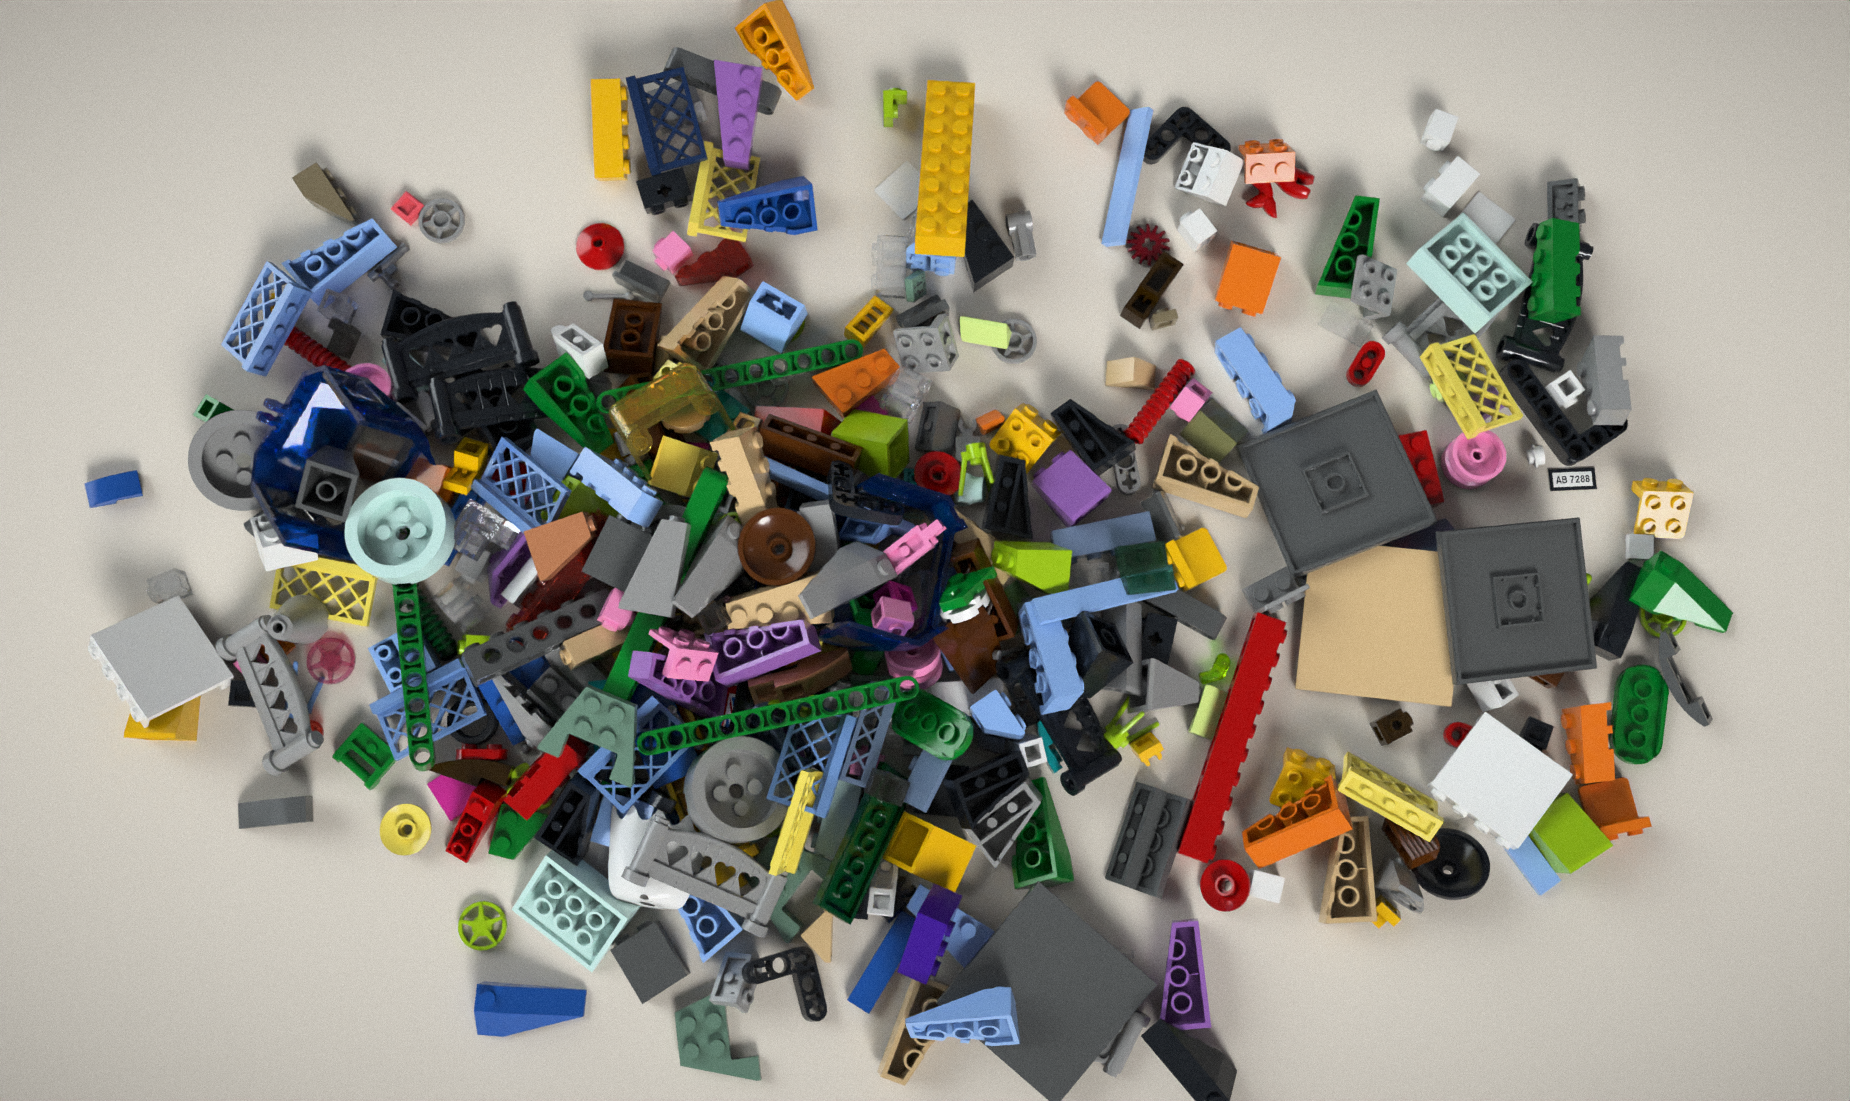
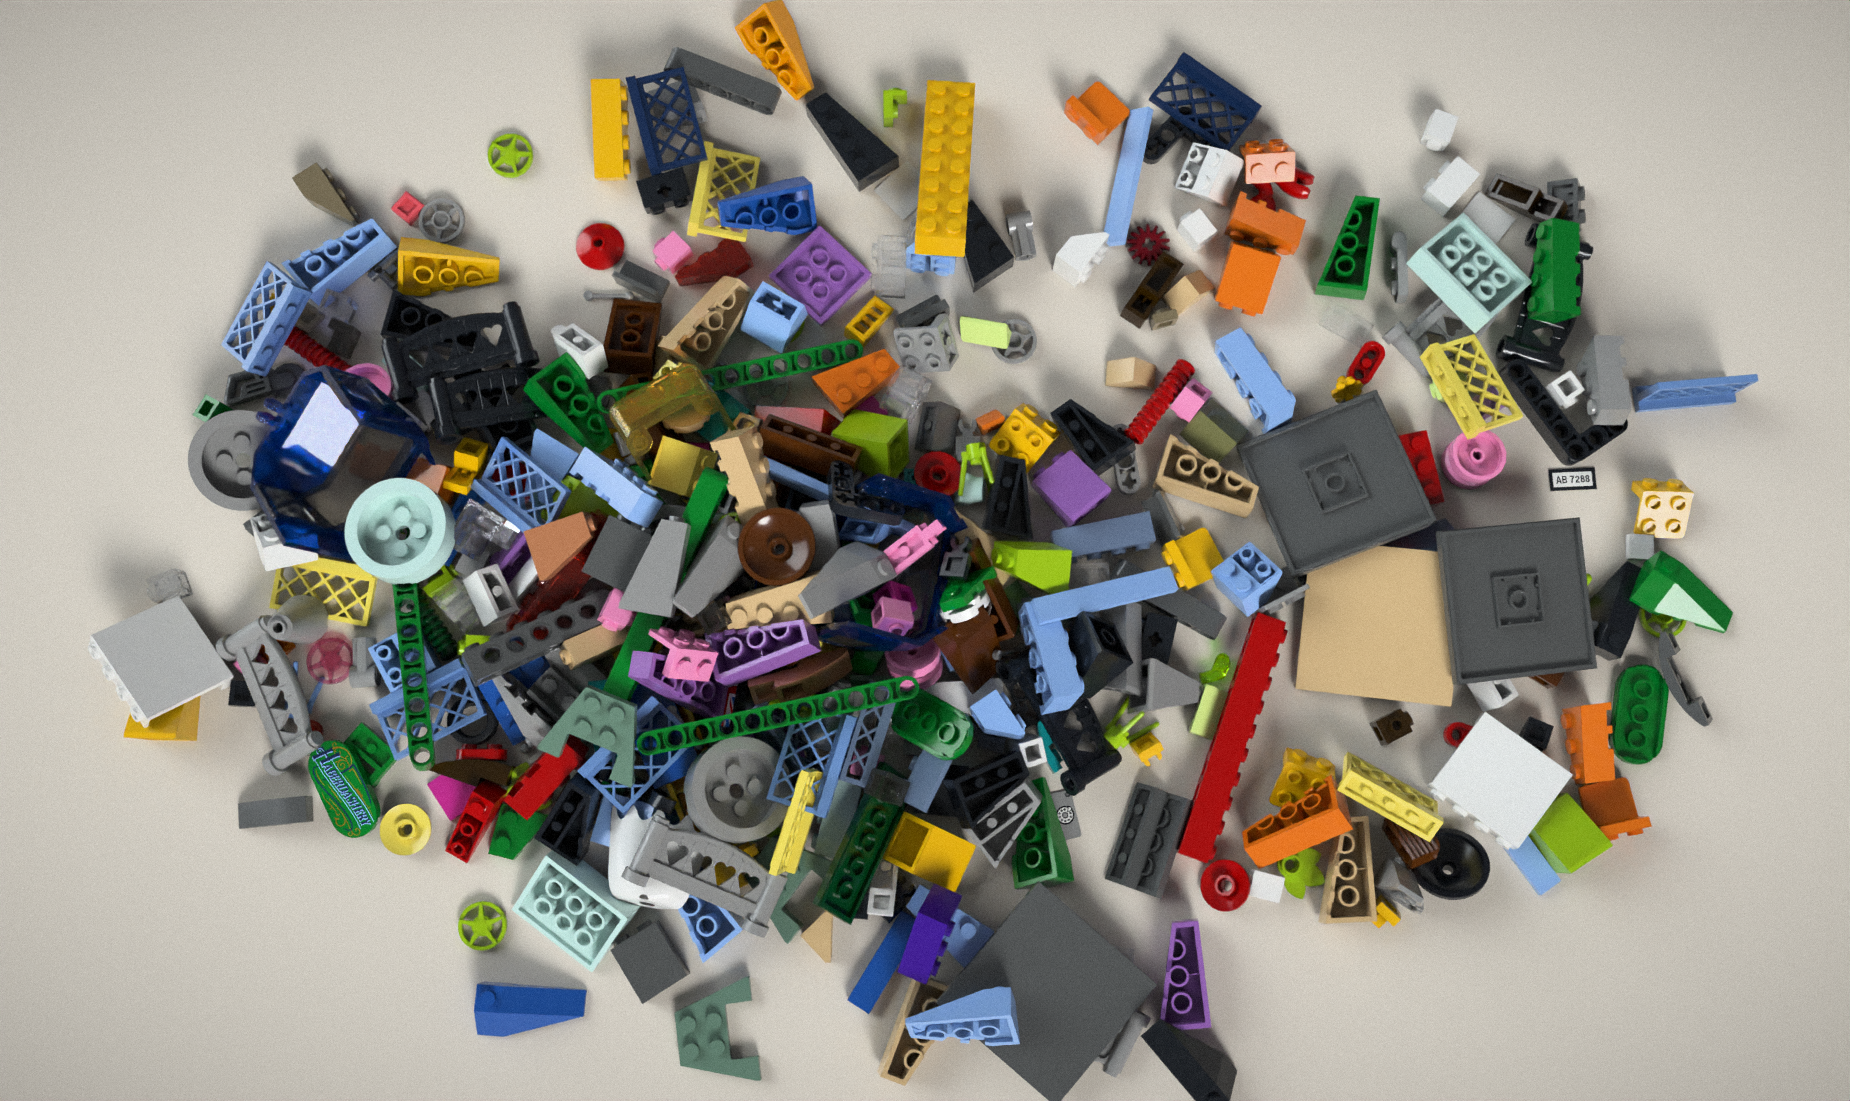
(113, 488): blue slope -> none
(277, 383): none -> dark grey piece
(309, 319): none -> dark tan plate
(329, 483): dark grey slope -> none
(344, 788): none -> green tile
(364, 669): none -> light grey piece
(435, 266): none -> yellow wedge
(439, 581): none -> lime bracket
(490, 595): none -> white brick
(510, 155): none -> lime wheel
(729, 985): light grey bracket -> none
(738, 106): medium lavender wedge -> none
(799, 972): black beam -> none
(820, 275): none -> medium lavender plate
(853, 145): none -> black wedge
(915, 286): sand green tile -> none
(958, 562): none -> black plate
(1067, 814): none -> light grey sticker
(1079, 256): none -> white slope
(1144, 568): clear green slope -> none
(1188, 291): none -> tan slope
(1213, 86): none -> dark blue fence
(1247, 578): none -> light blue slope
(1264, 226): none -> orange wedge
(1303, 872): none -> lime plate
(1346, 388): none -> yellow plant
(1373, 287): light grey bracket -> none
(1398, 264): none -> light grey hinge
(1525, 199): none -> dark brown slope
(1536, 455): white plate -> none
(1690, 393): none -> medium blue fence

